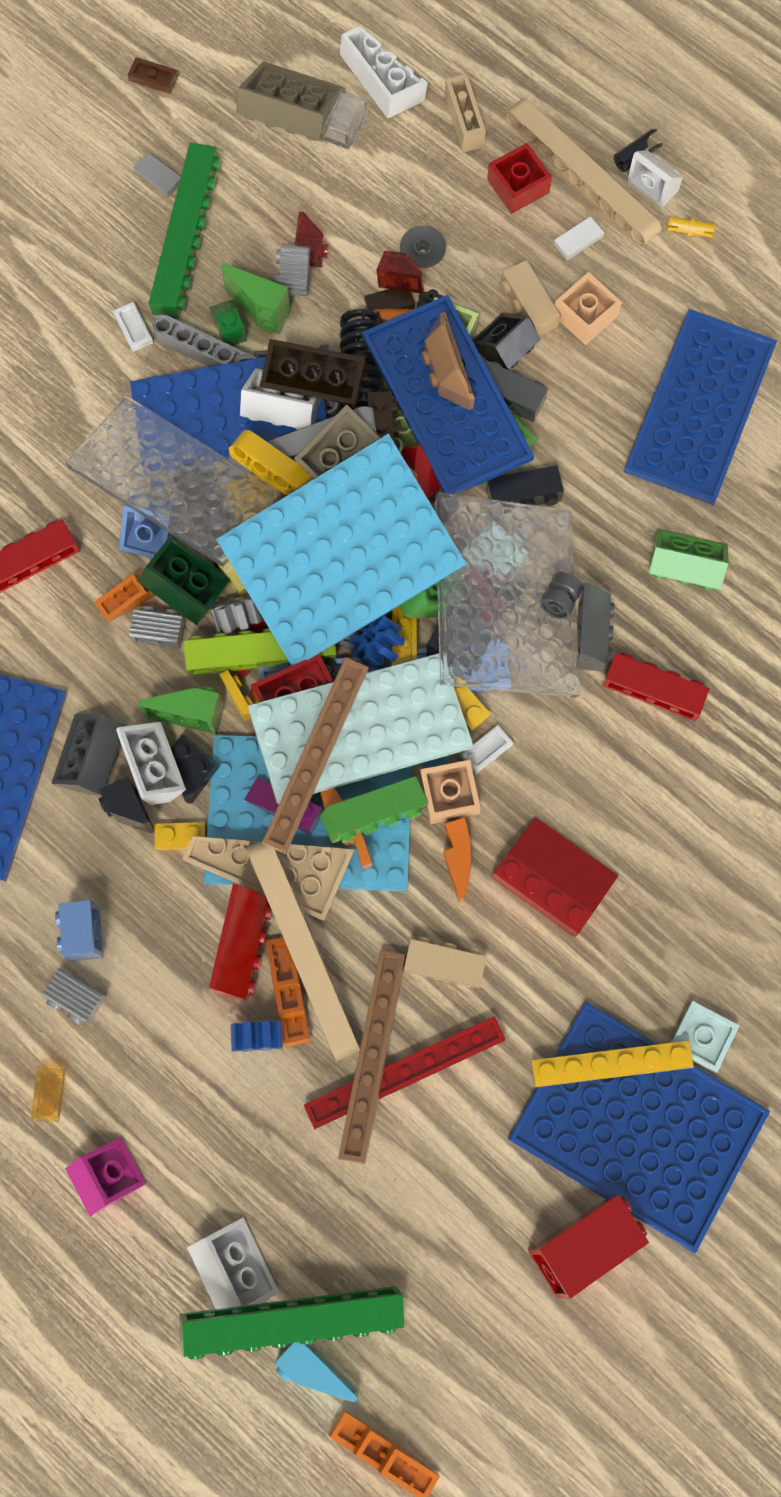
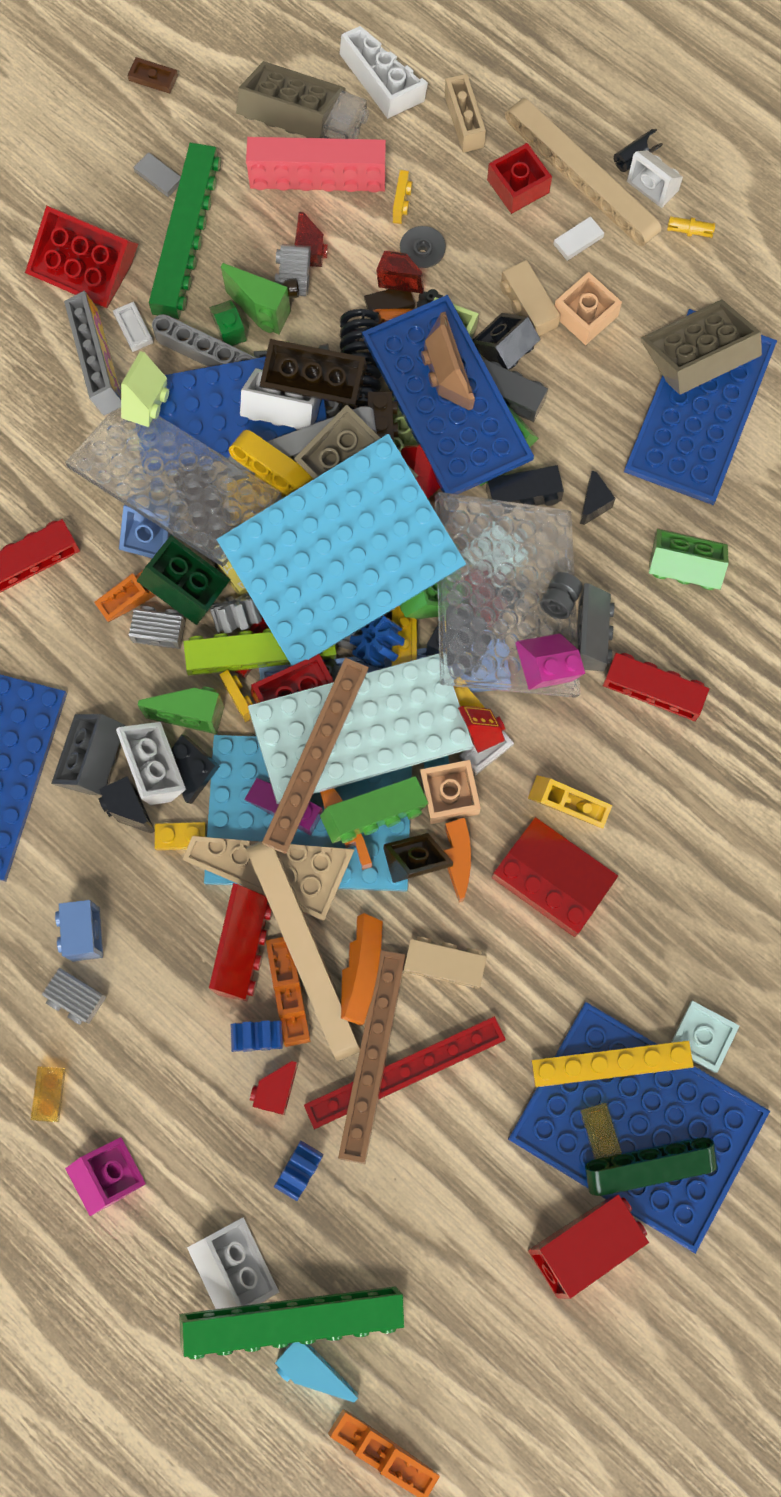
(80, 256): none -> red slope
(94, 353): none -> light grey brick
(143, 391): none -> yellowish green slope
(275, 1089): none -> red slope
(293, 288): none -> dark brown hinge
(298, 1170): none -> blue gear
(316, 164): none -> coral brick
(361, 975): none -> orange slope
(404, 188): none -> yellow plate
(415, 857): none -> dark brown slope
(483, 727): none -> red slope
(549, 661): none -> dark pink slope
(569, 801): none -> yellow slope
(597, 499): none -> black slope
(600, 1131): none -> clear yellow plate
(651, 1166): none -> dark green beam
(703, 346): none -> dark tan slope

